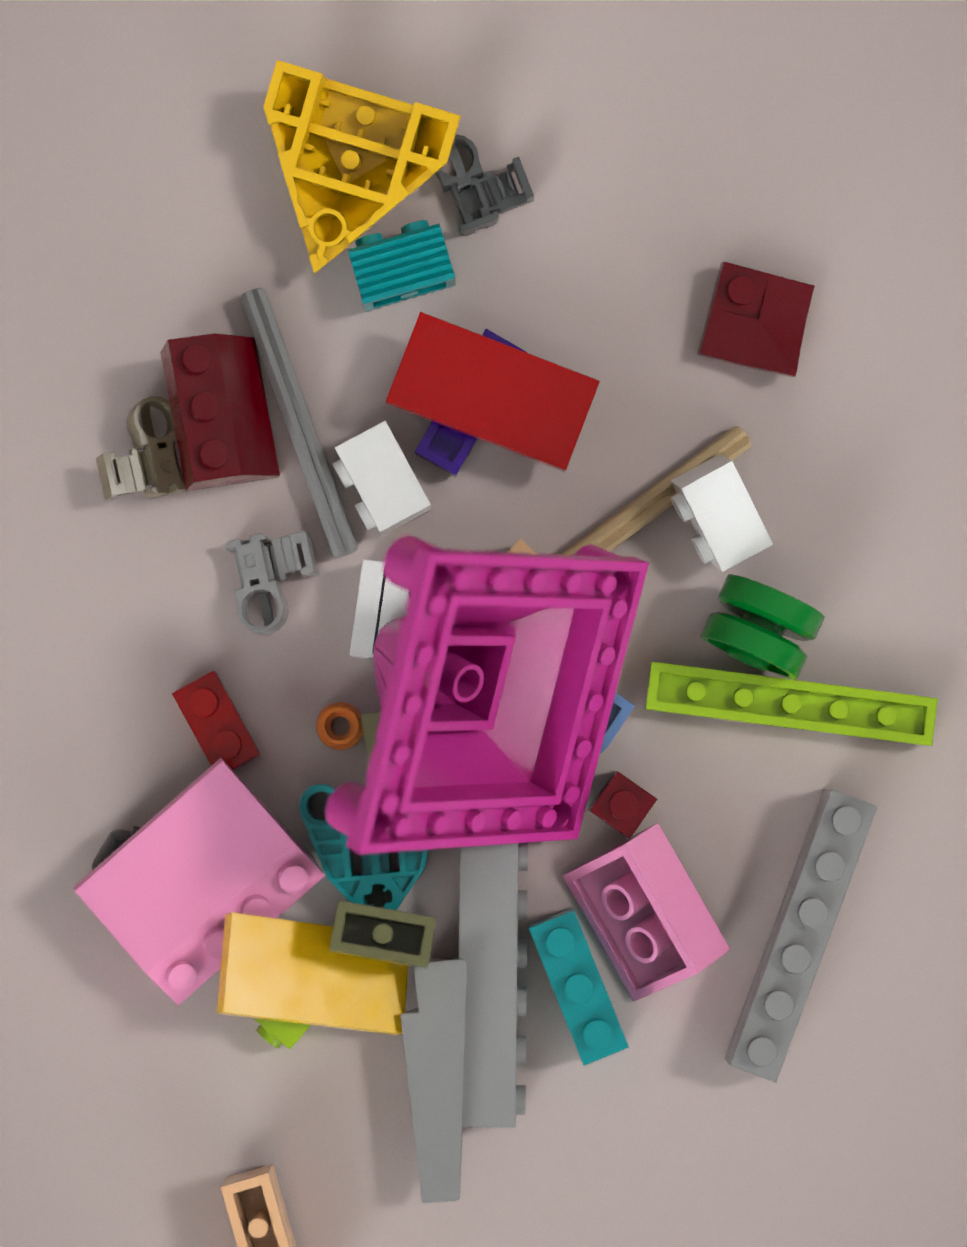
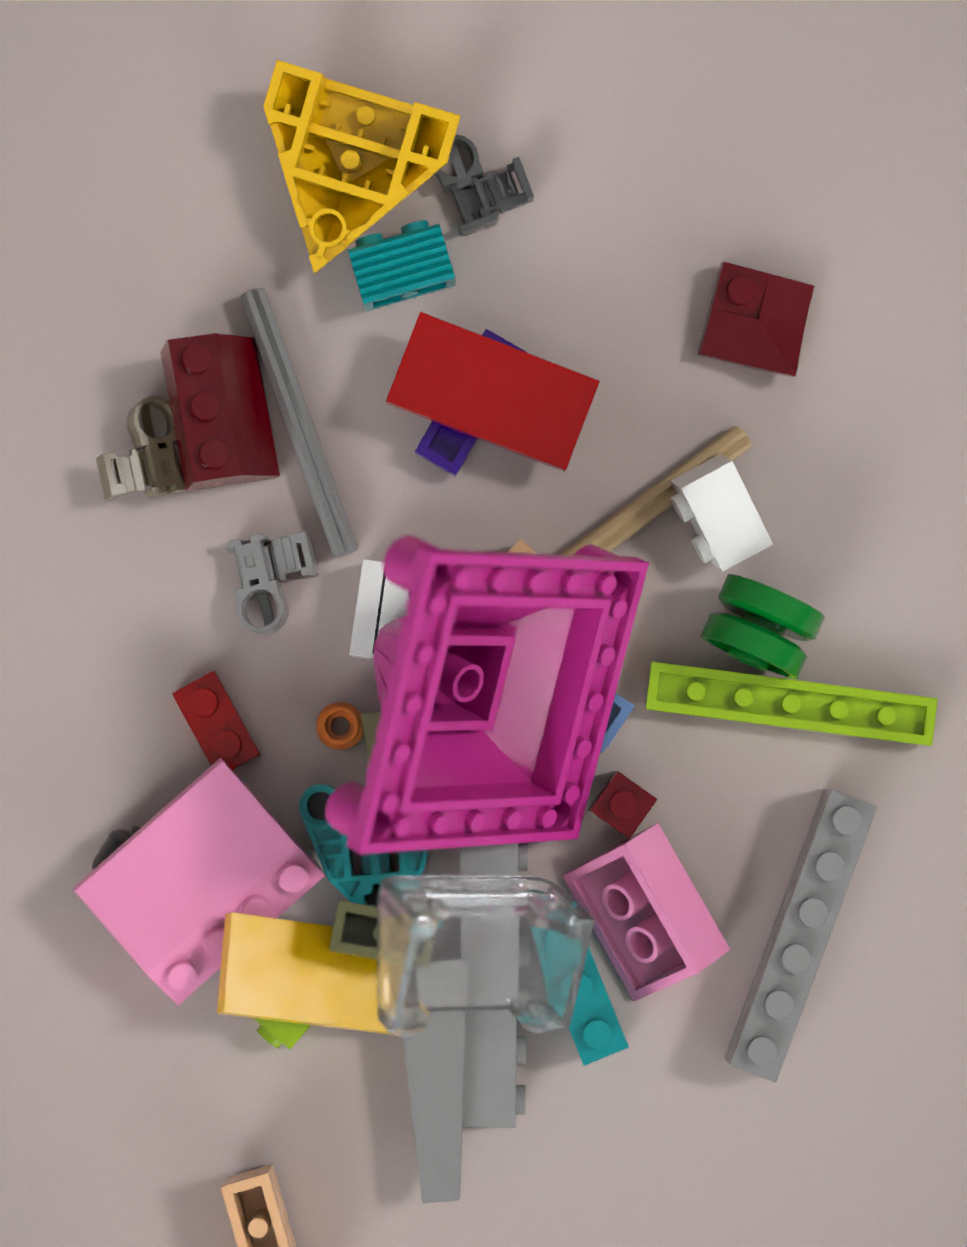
(382, 478): white brick -> none
(478, 949): none -> clear windscreen

